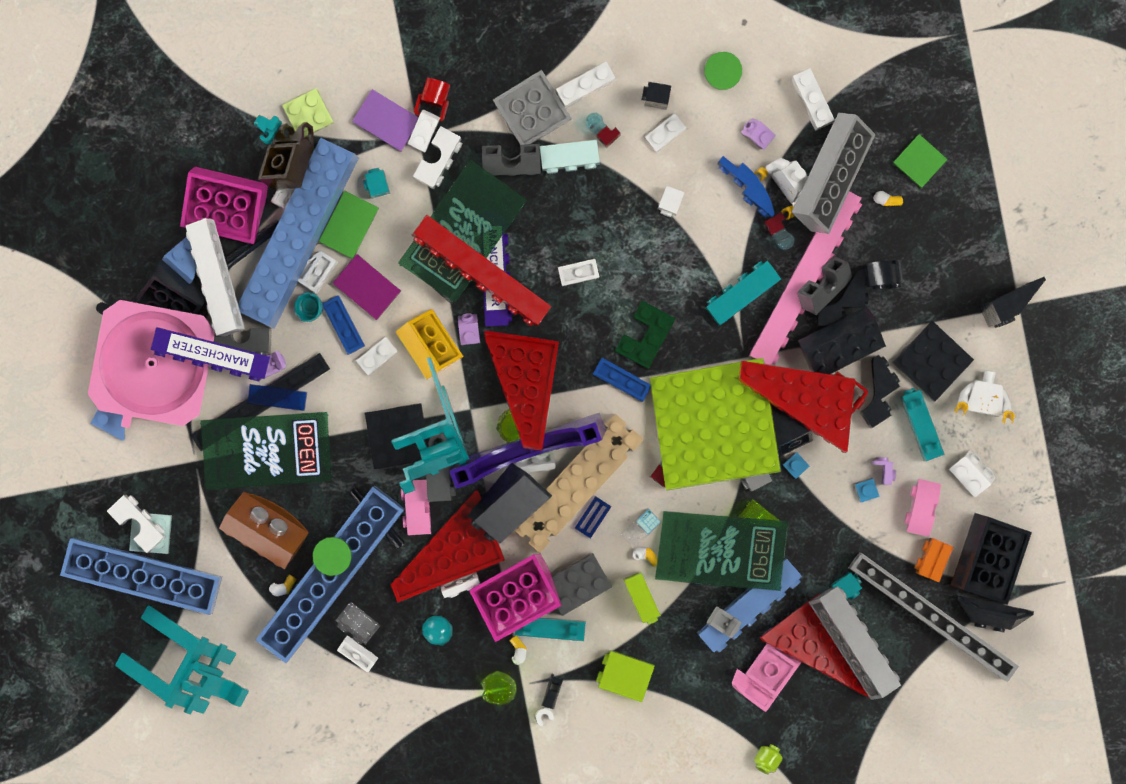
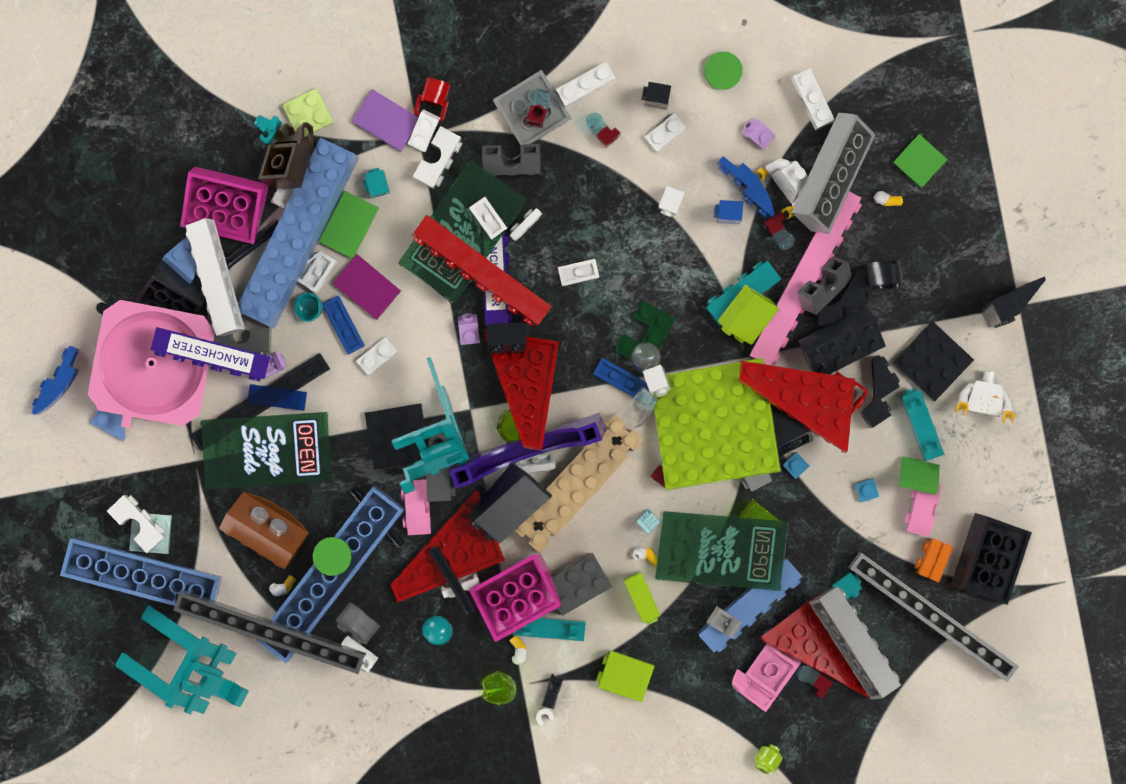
(52, 389): none -> blue slope
(269, 631): none -> dark grey brick
(428, 338): yellow slope -> none
(452, 580): none -> black axle
(487, 218): none -> white plate
(506, 338): none -> black brick
(519, 229): none -> white plate
(538, 108): none -> leg
(569, 156): light aqua brick -> none
(584, 530): clear blue tile -> none
(639, 409): none -> clear slope
(645, 356): none -> clear hair
(657, 381): none -> white brick
(728, 212): none -> blue brick
(748, 315): none -> lime brick
(809, 675): none -> leg
(888, 473): lavender bracket -> none
(919, 475): none -> bright green tile
(973, 473): white bracket -> none
(992, 614): black wedge -> none

